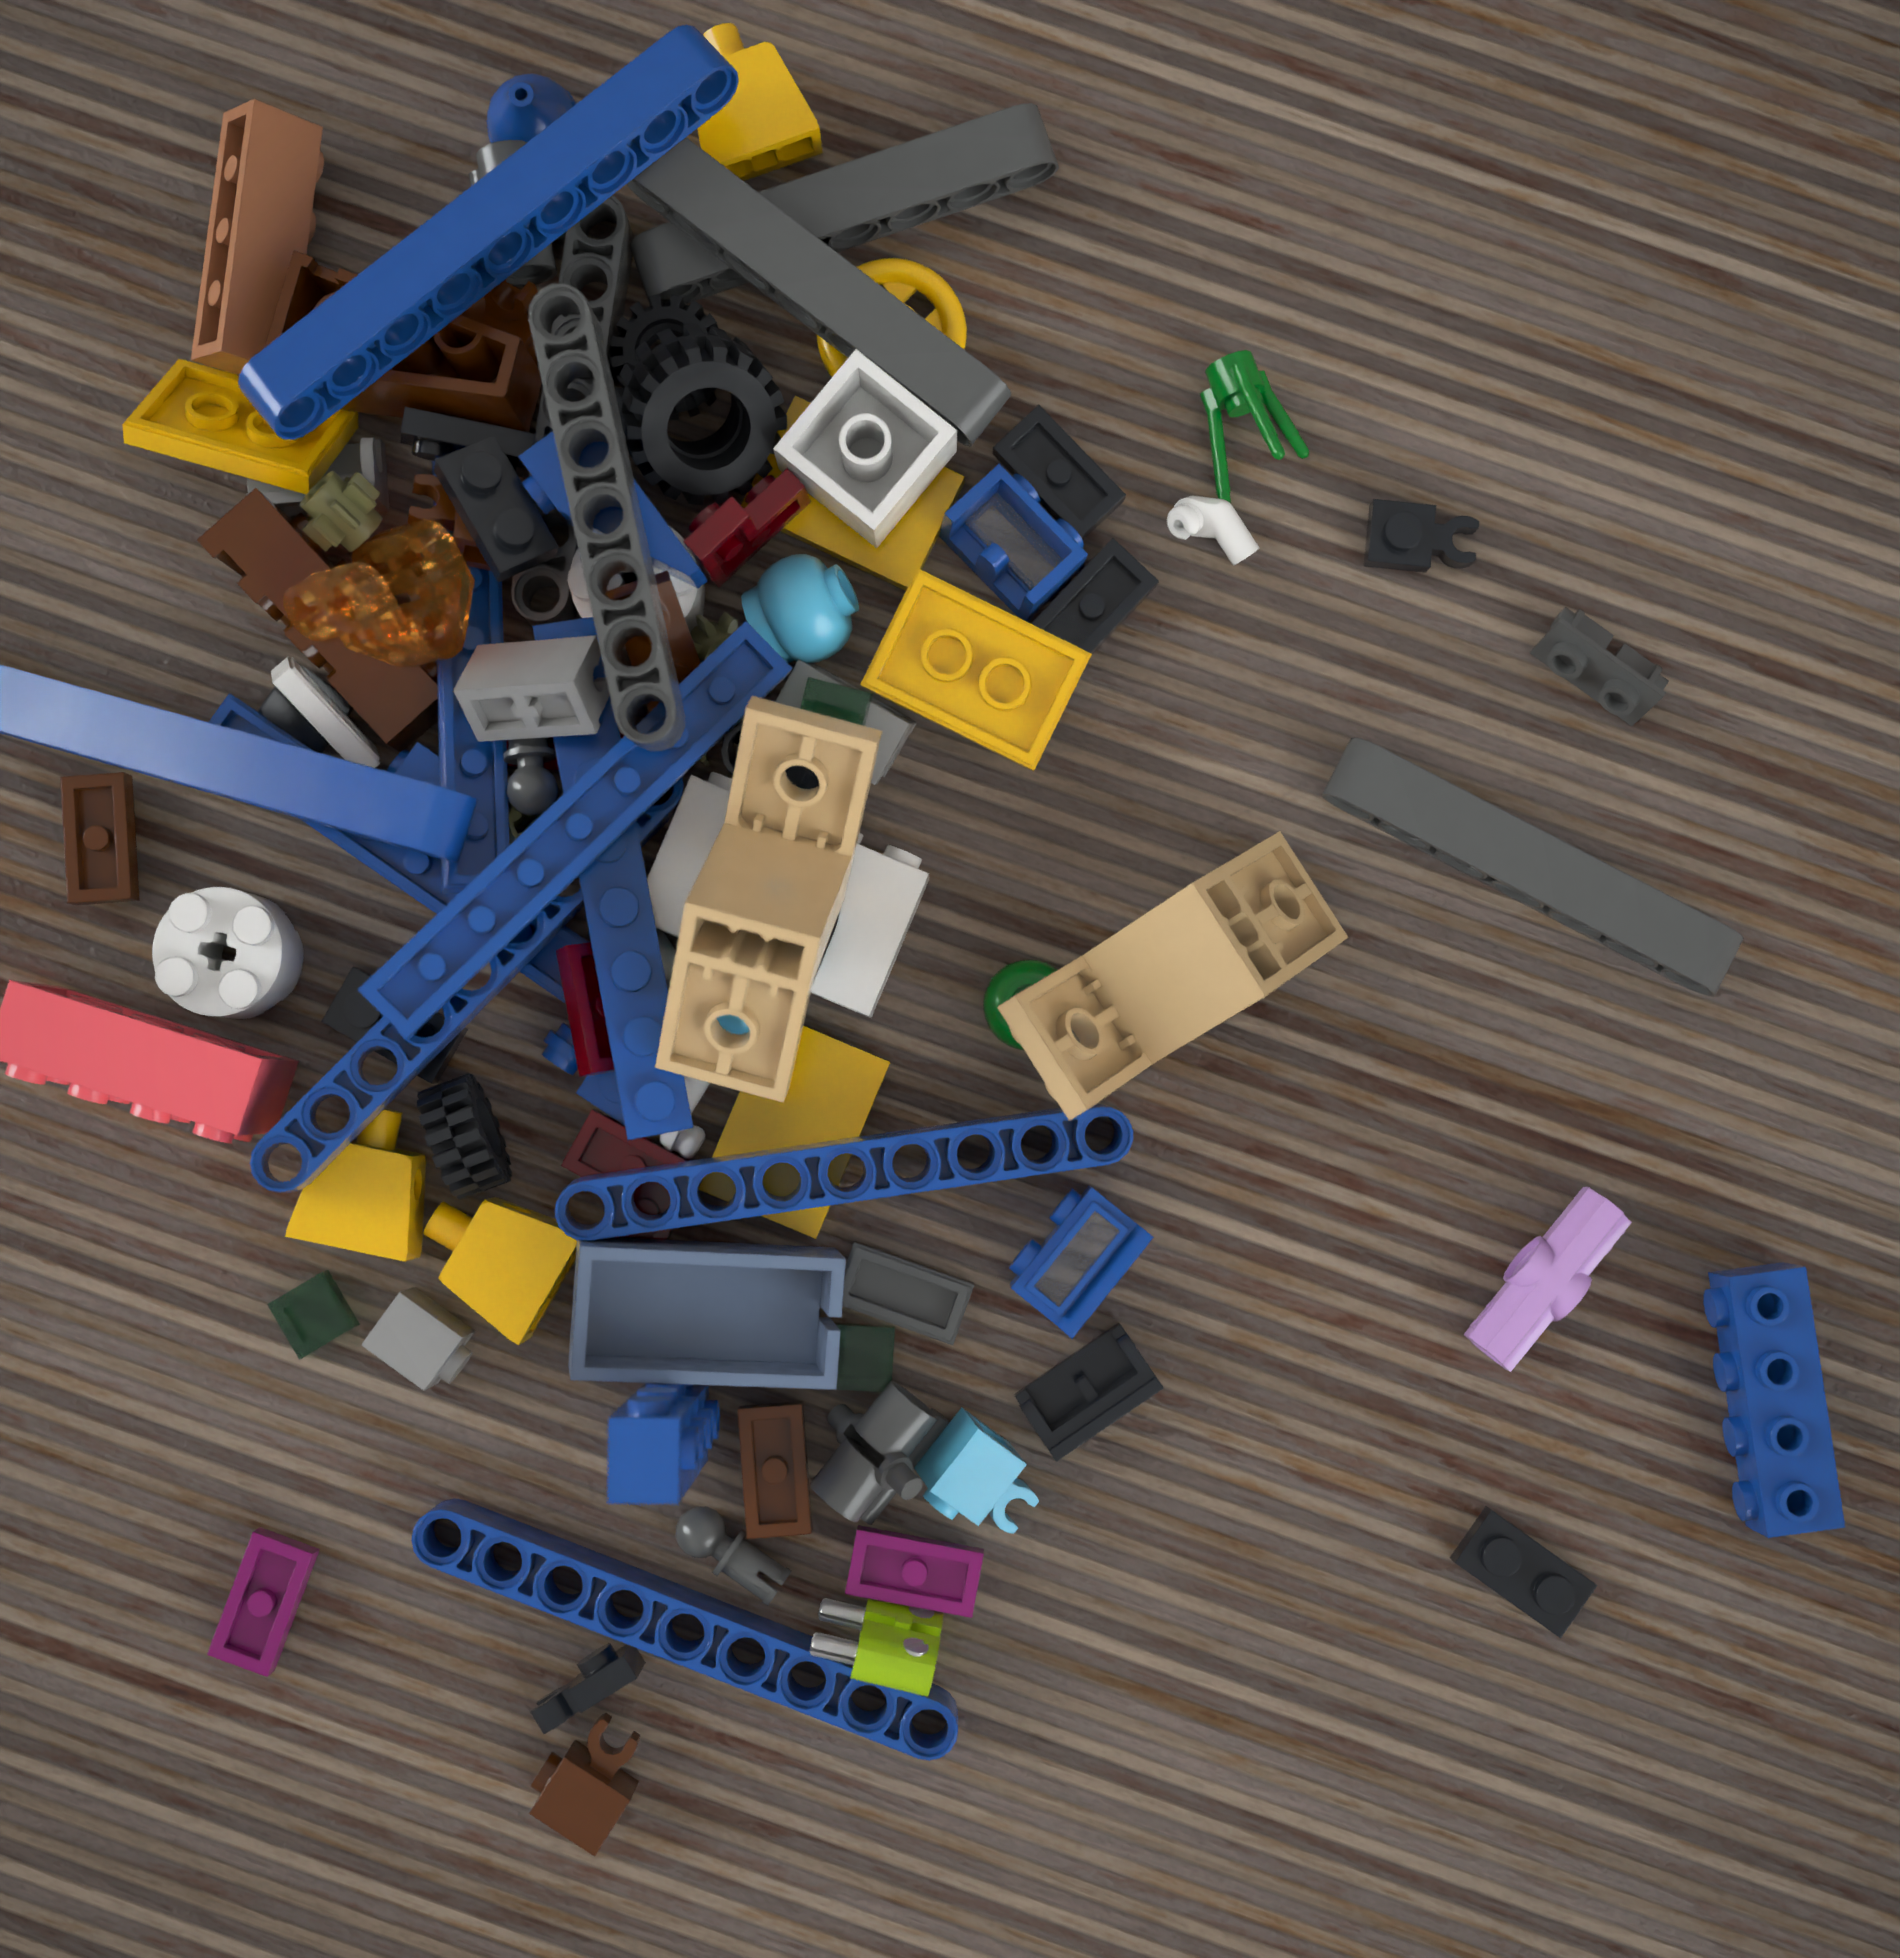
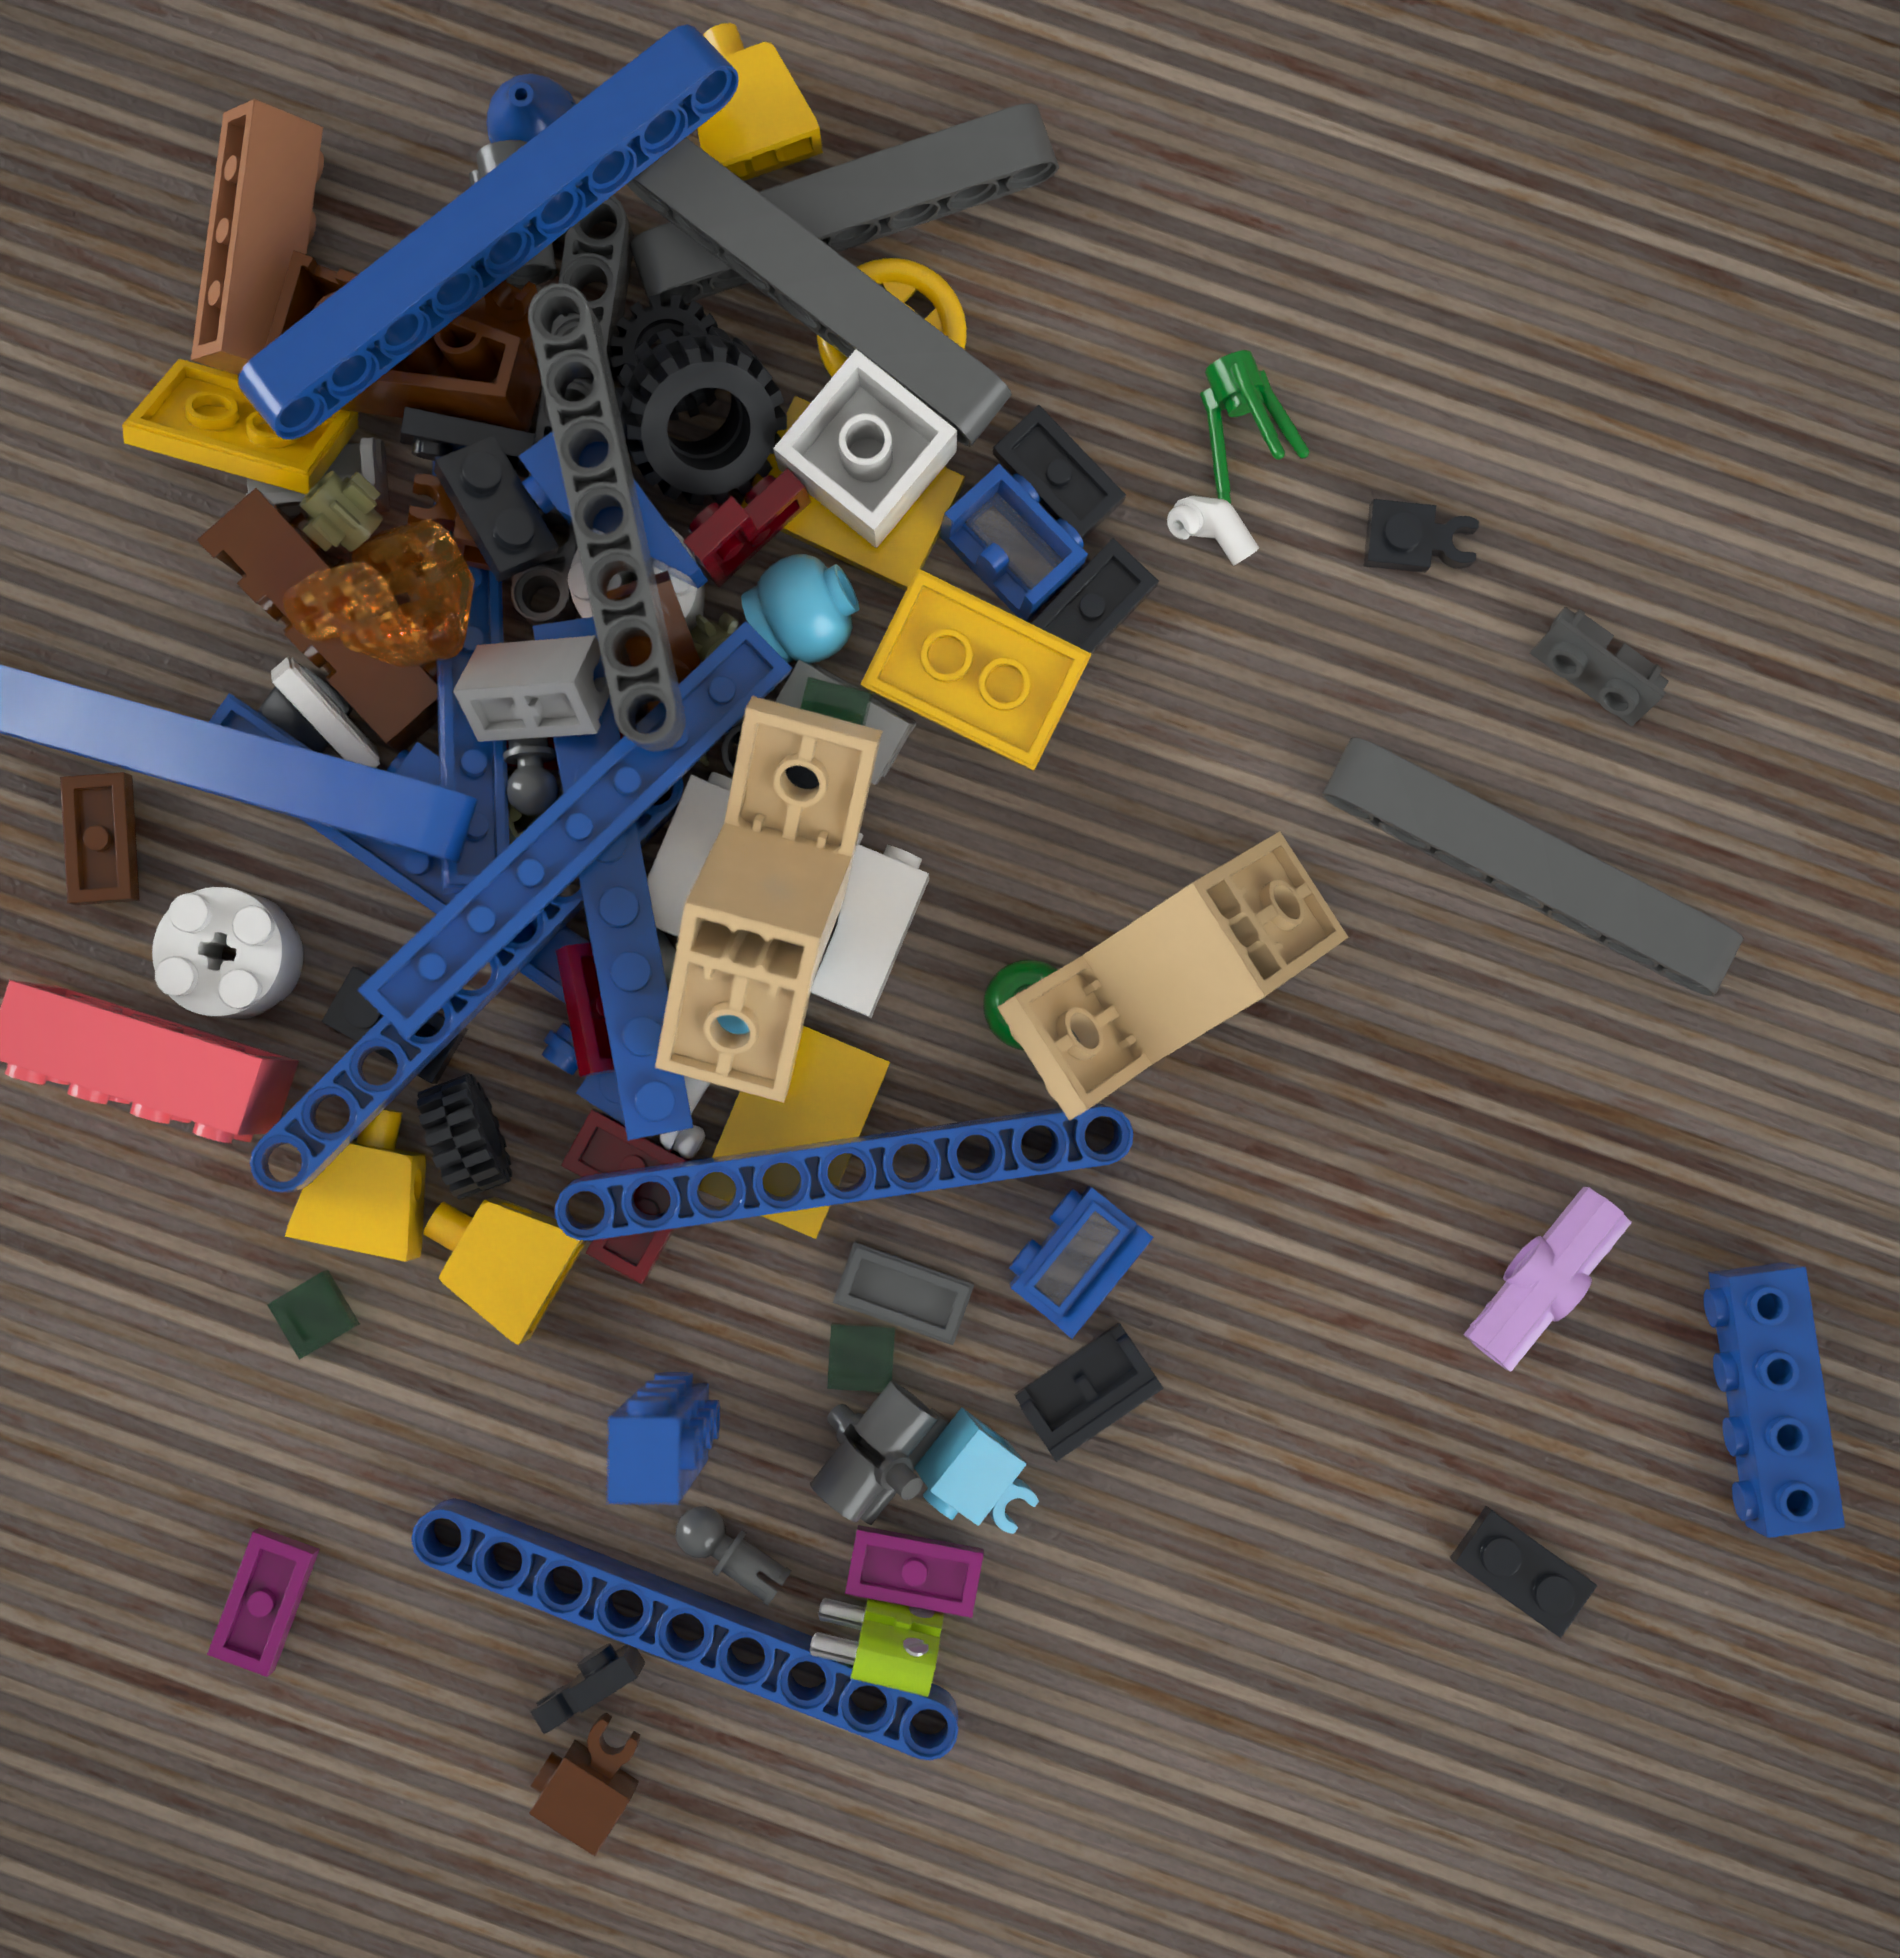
(420, 1339): light grey brick -> none
(706, 1313): sand blue piece -> none
(775, 1470): reddish brown plate -> none

